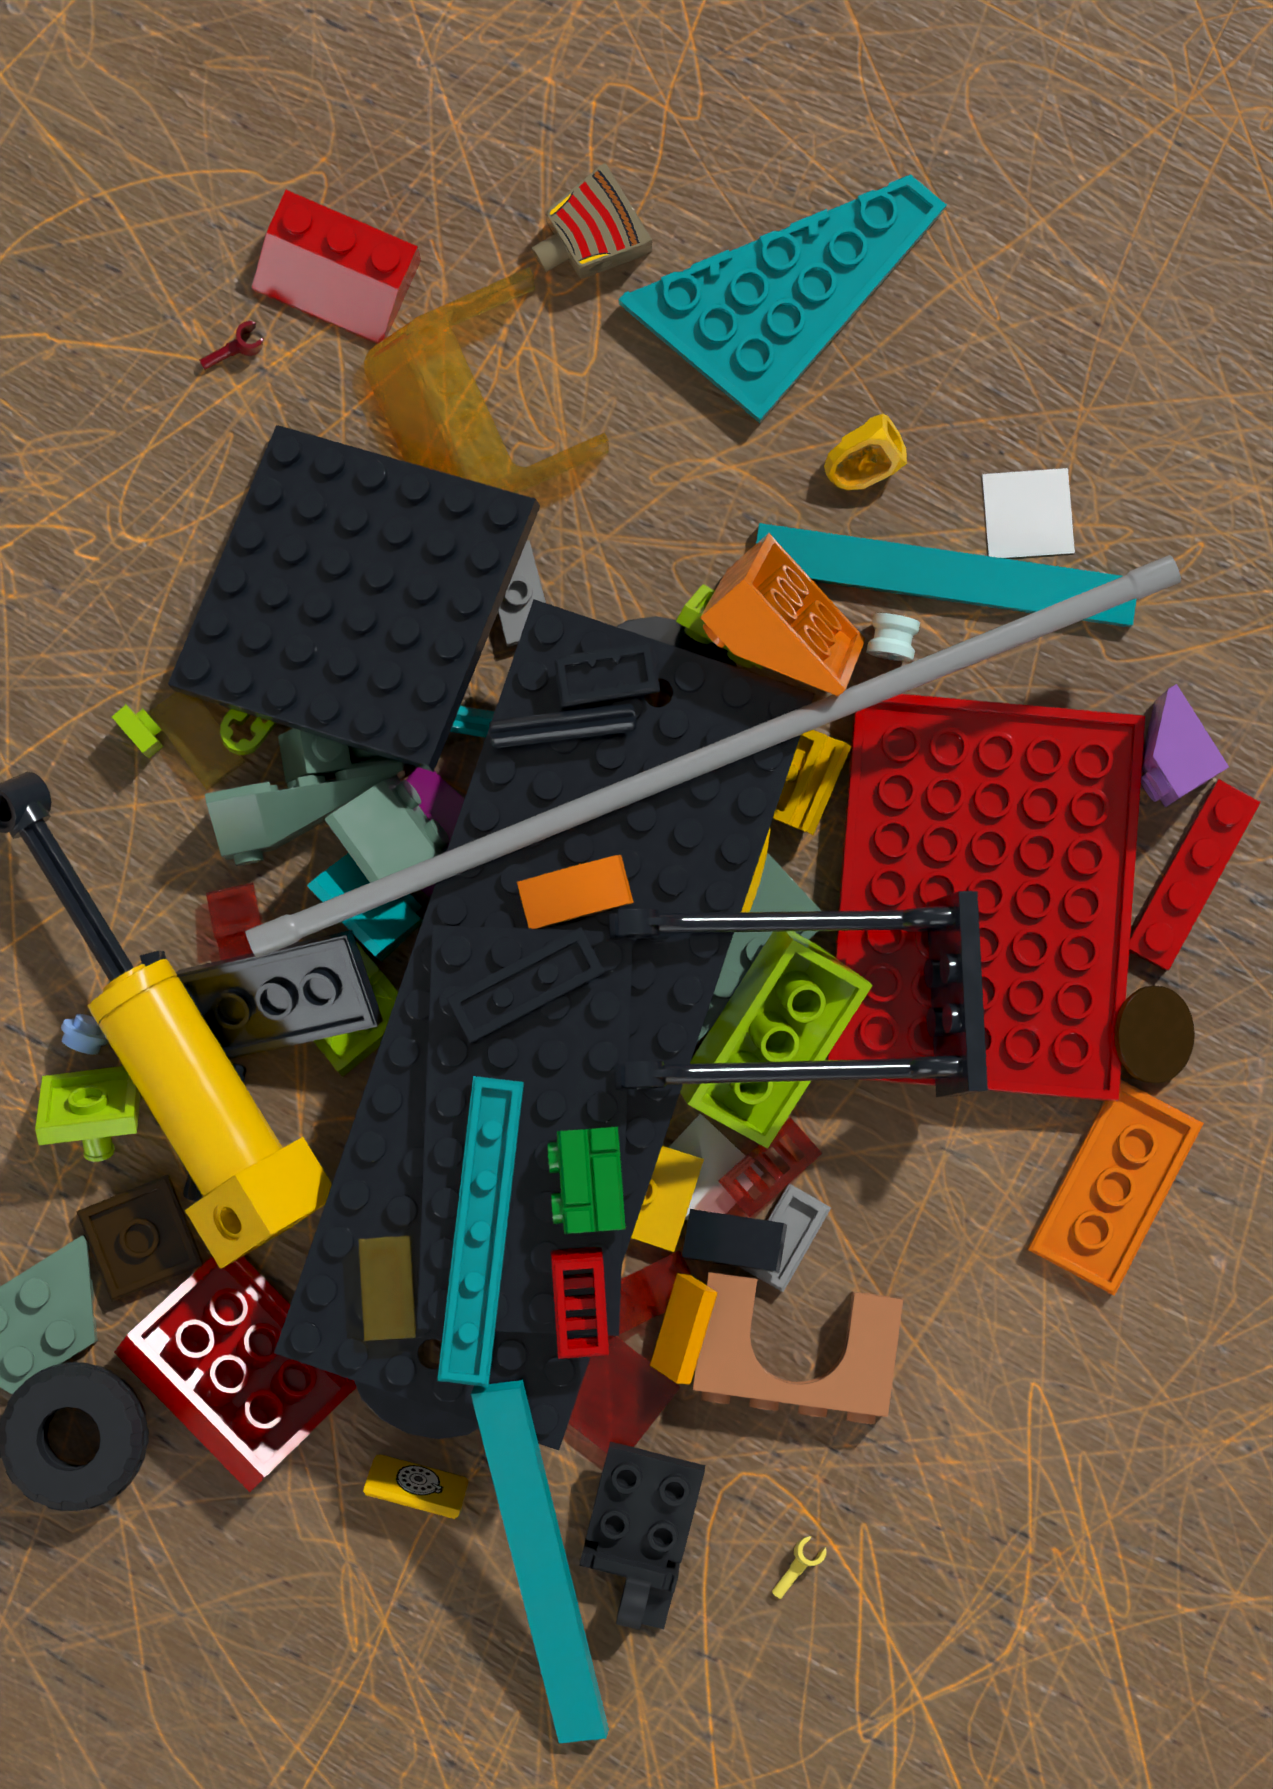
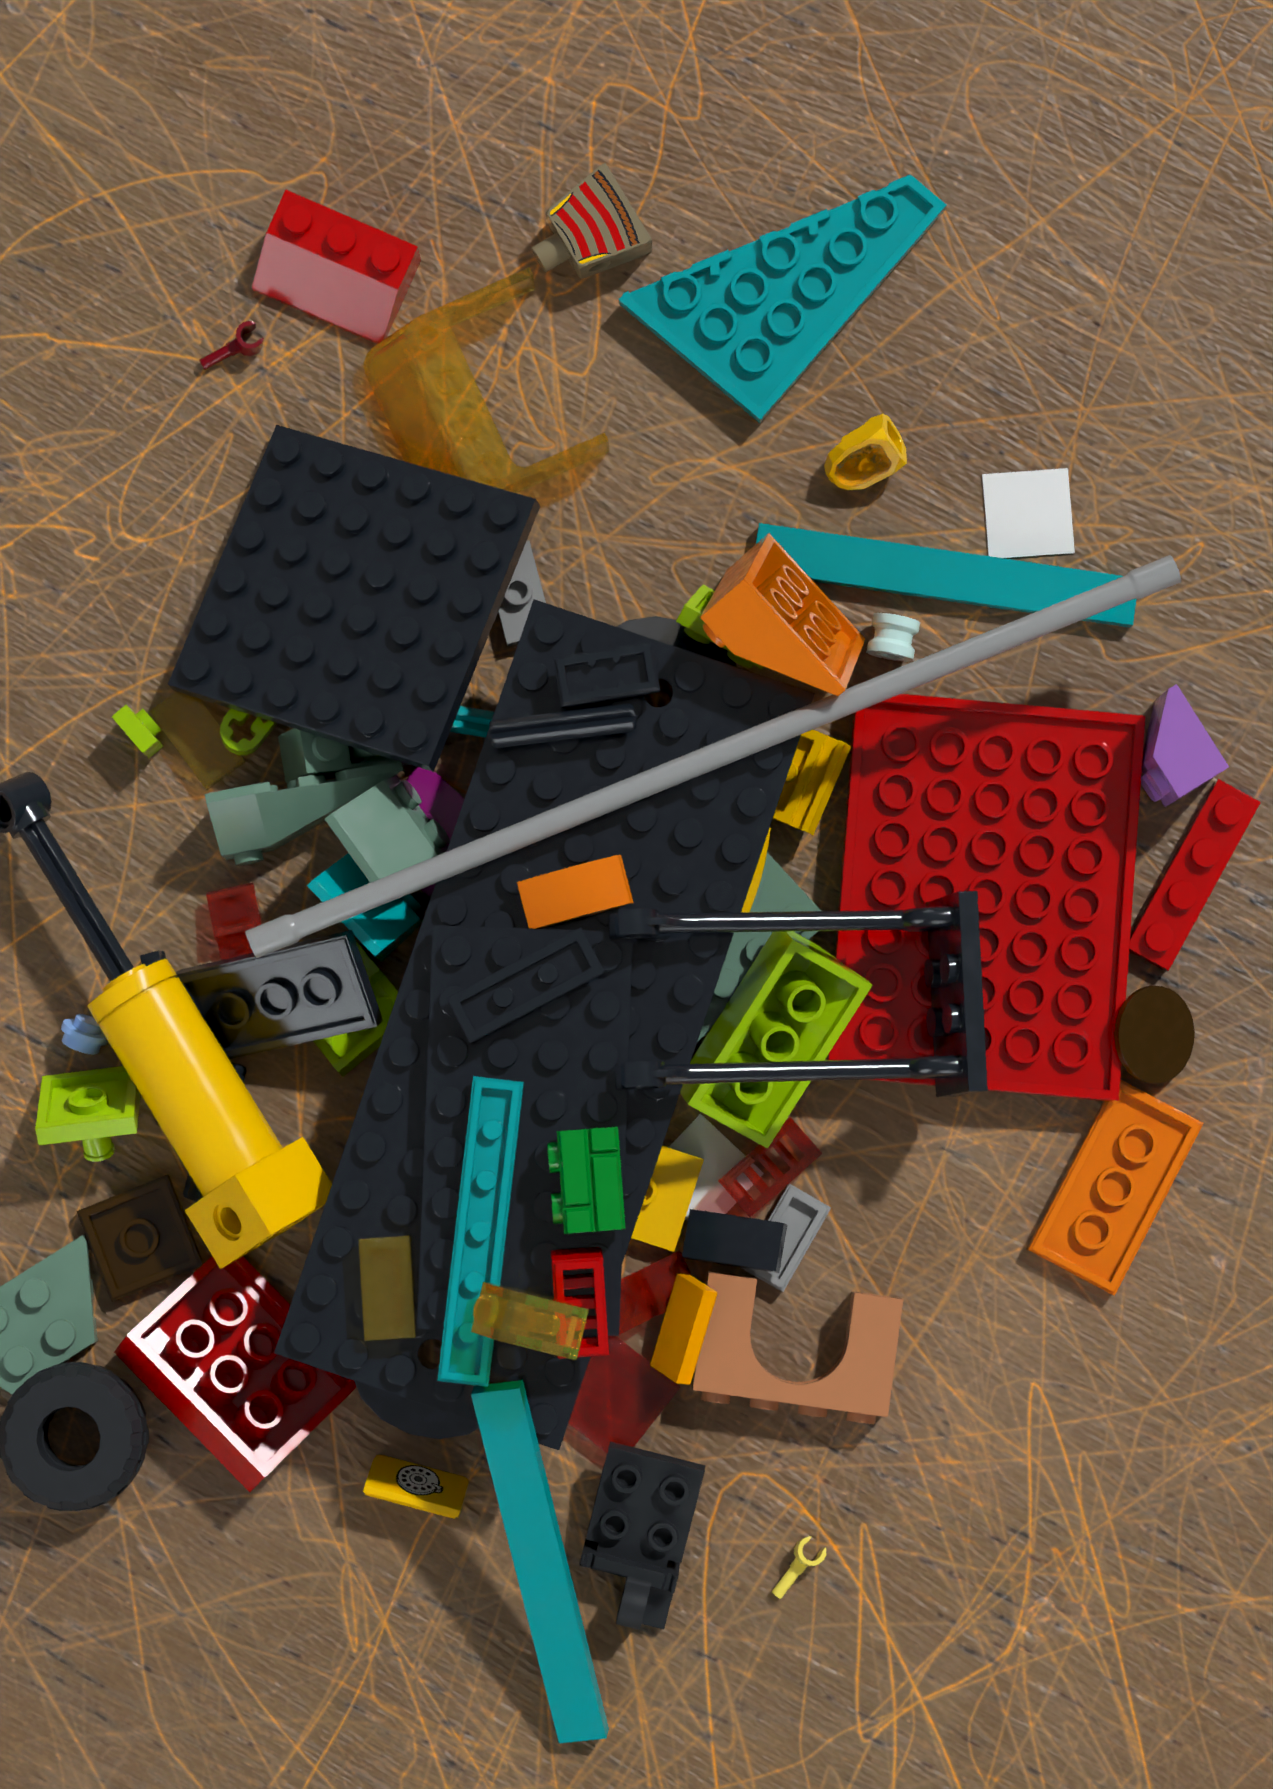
(529, 1320): none -> clear yellow slope

